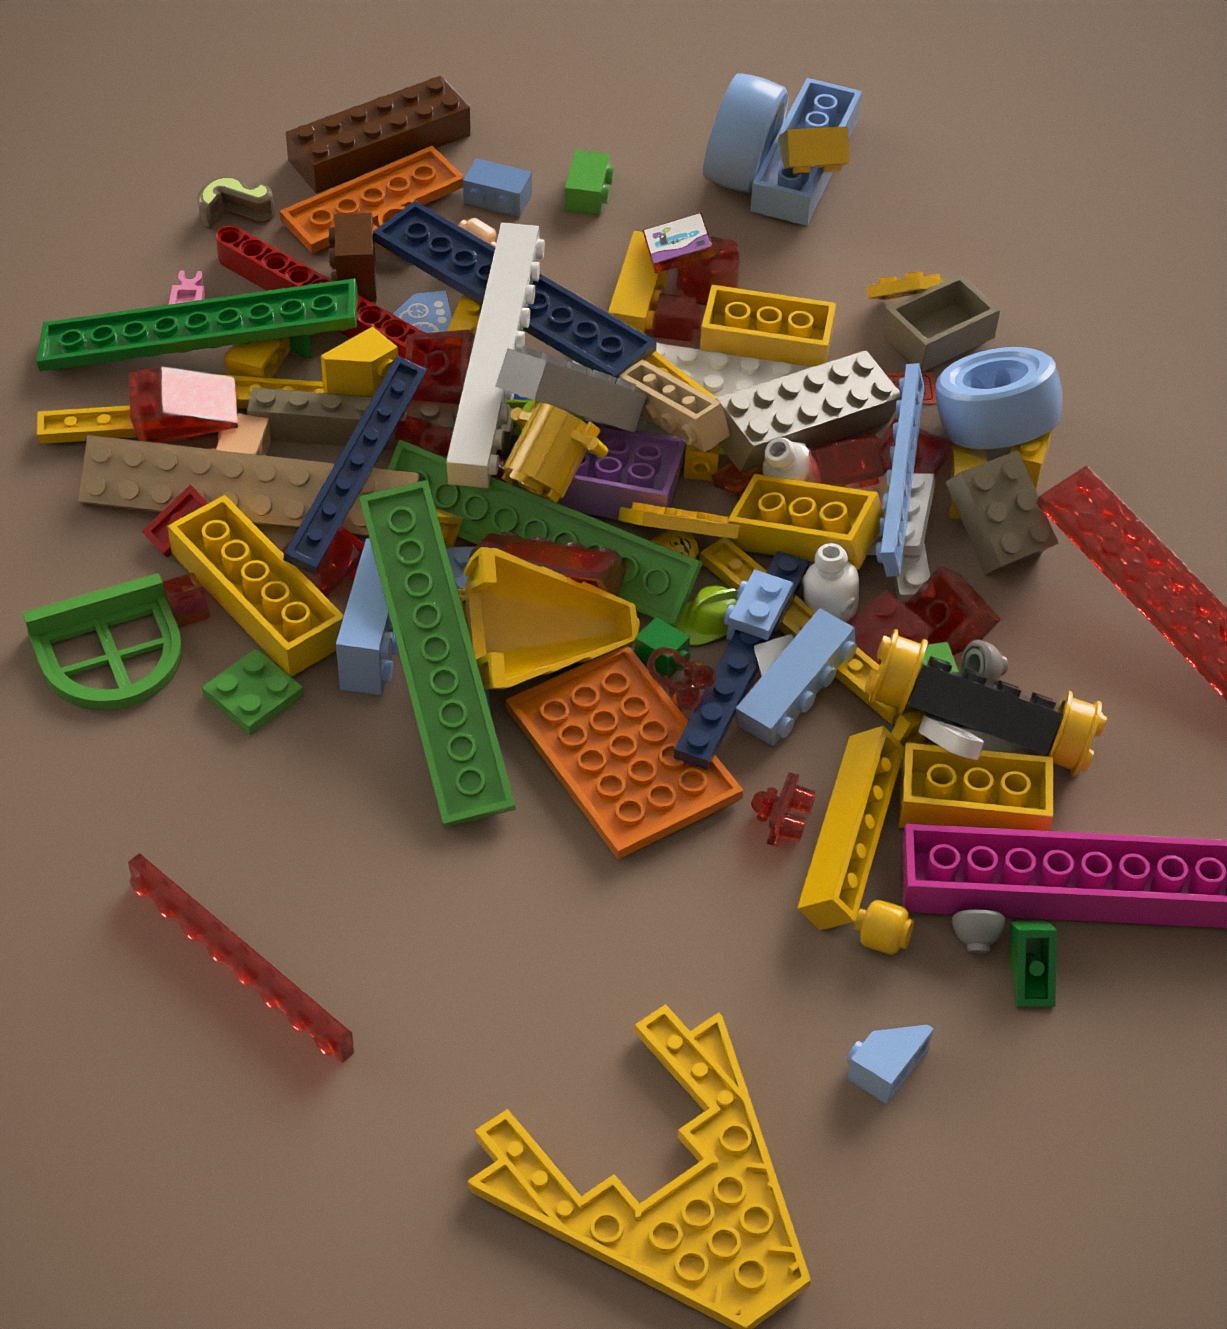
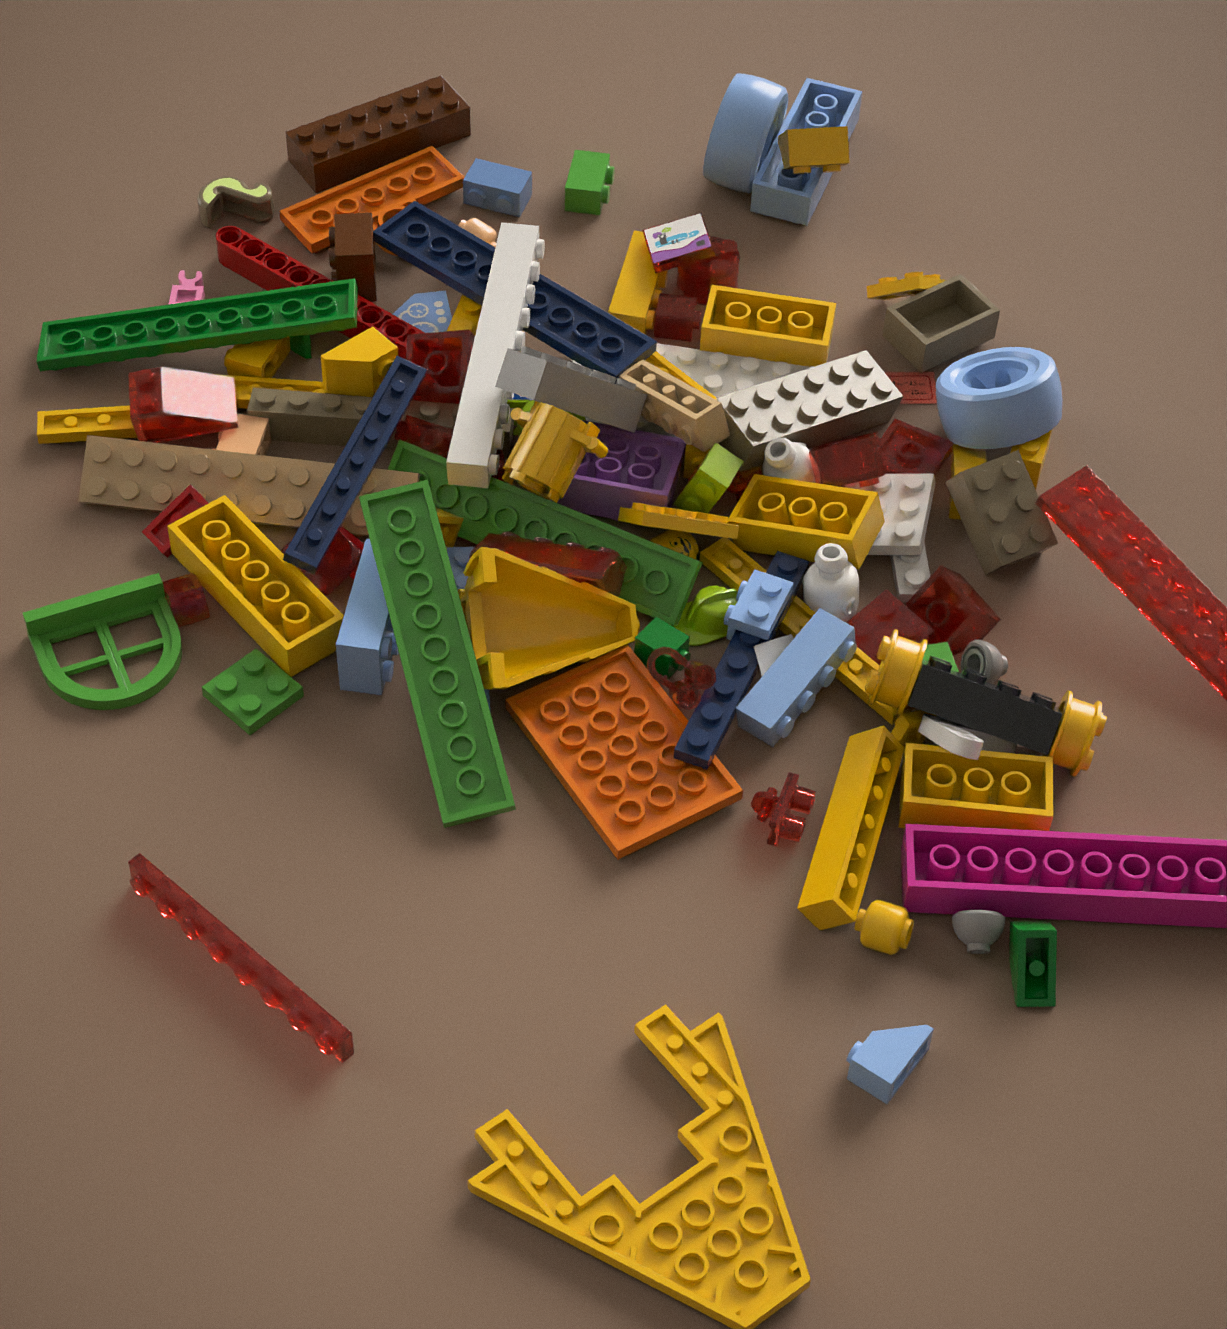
(709, 480): none -> lime brick
(901, 475): light blue plate -> none

